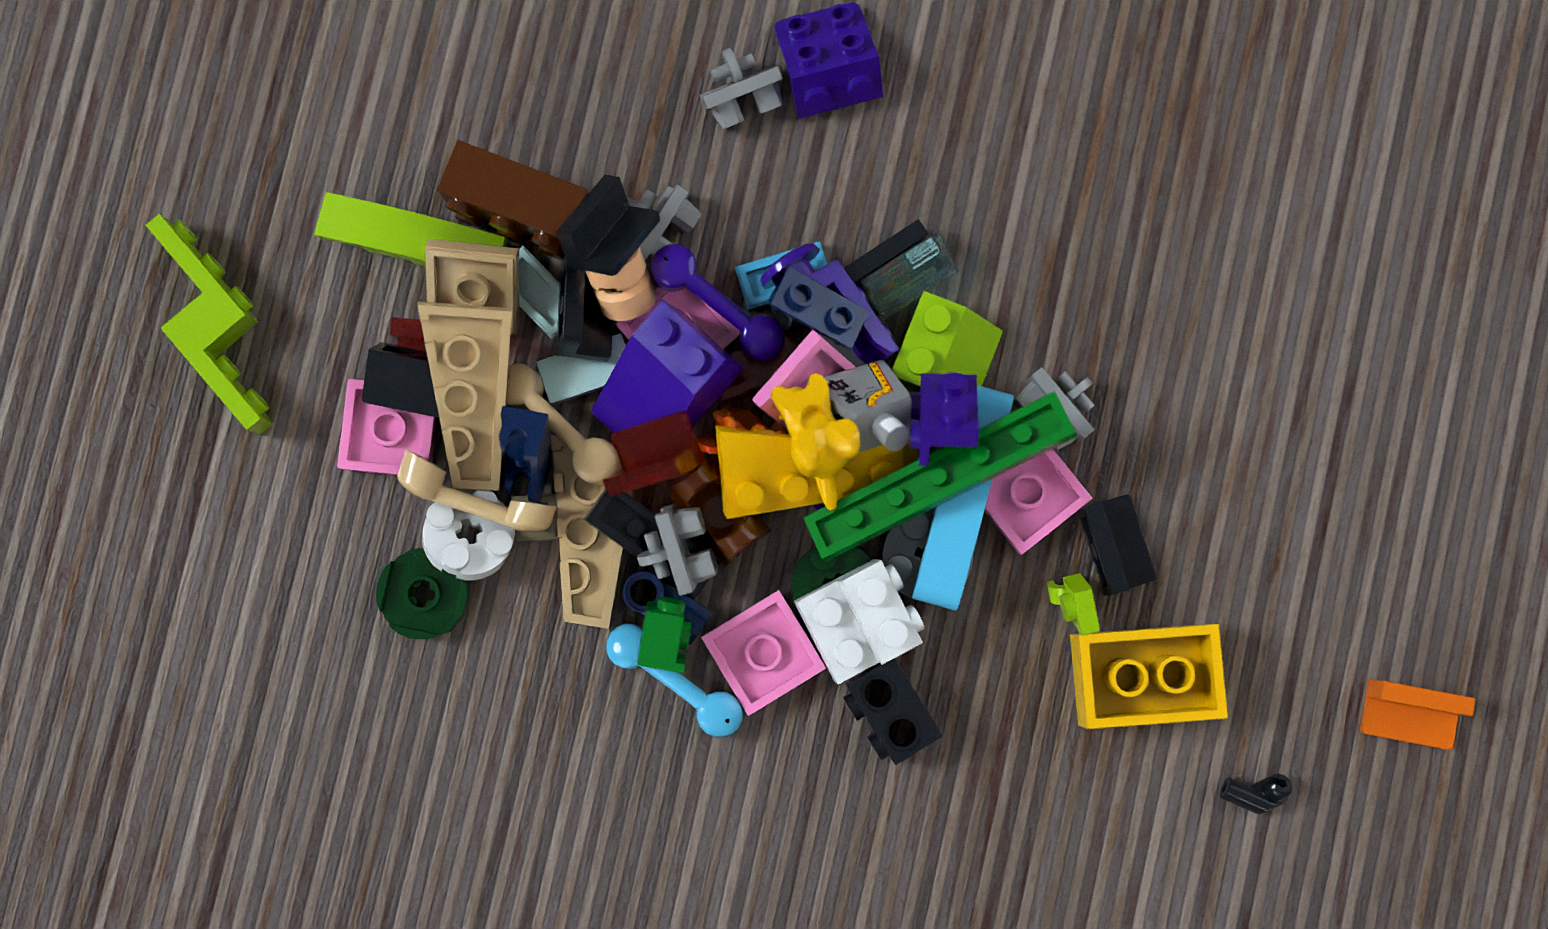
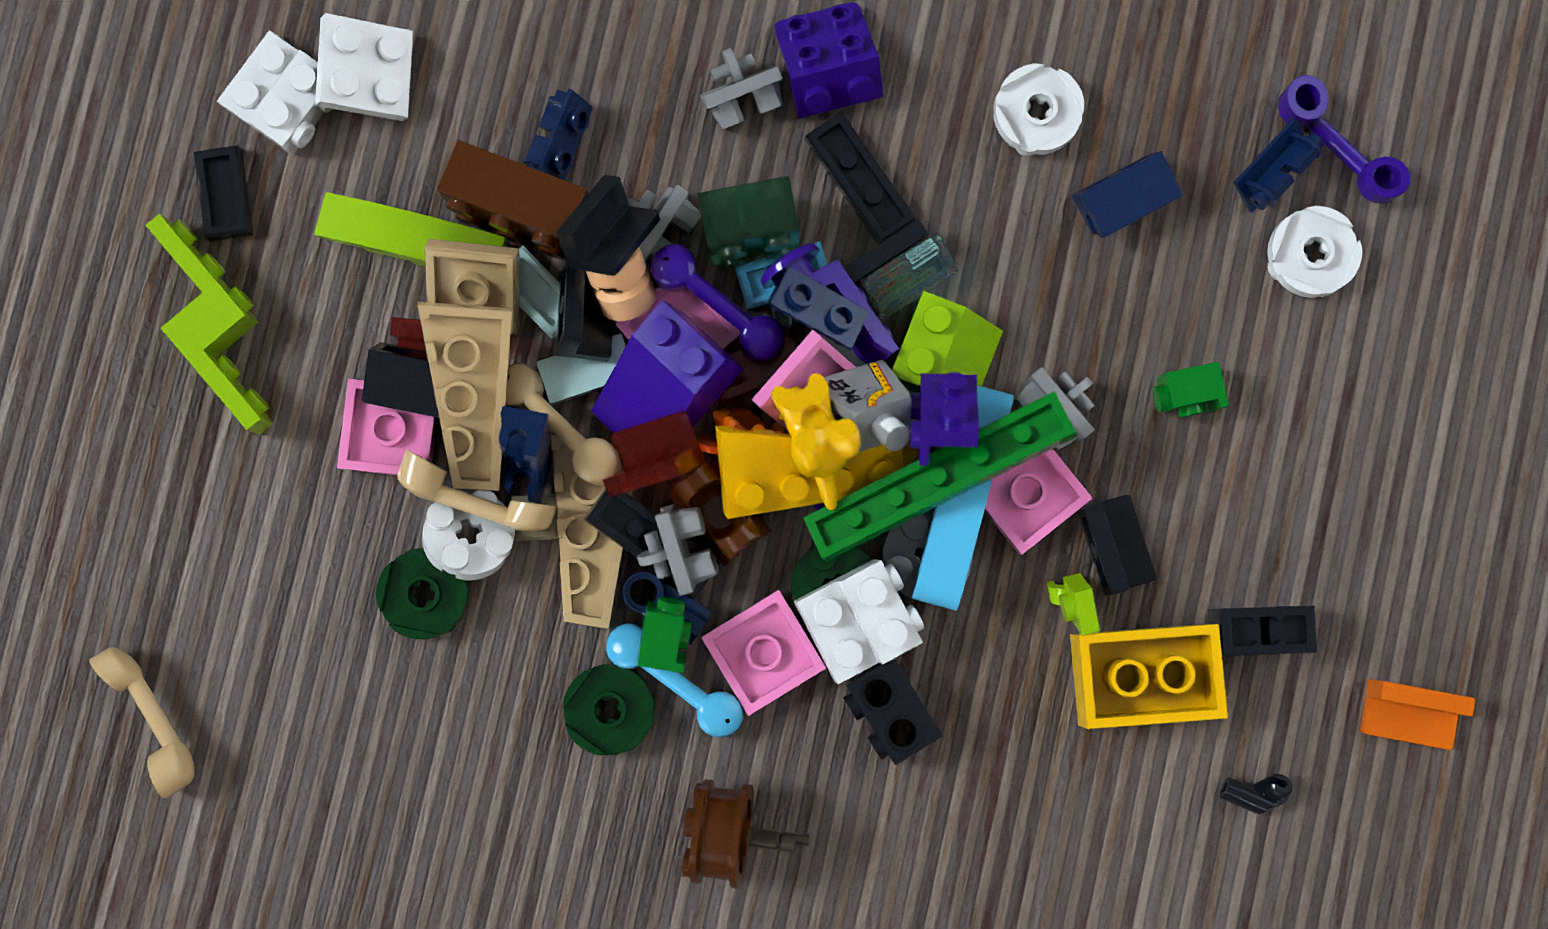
(171, 765): none -> tan piece
(223, 193): none -> black tile
(276, 93): none -> white plate
(363, 67): none -> white plate
(567, 119): none -> dark blue hinge
(583, 714): none -> dark green plate
(724, 832): none -> reddish brown wheel
(750, 221): none -> clear green brick
(860, 178): none -> black tile
(1047, 86): none -> white plate
(1127, 194): none -> dark blue hinge
(1191, 390): none -> green brick
(1265, 630): none -> black brick
(1268, 174): none -> dark blue hinge
(1336, 240): none -> white plate
(1376, 180): none -> dark purple piece

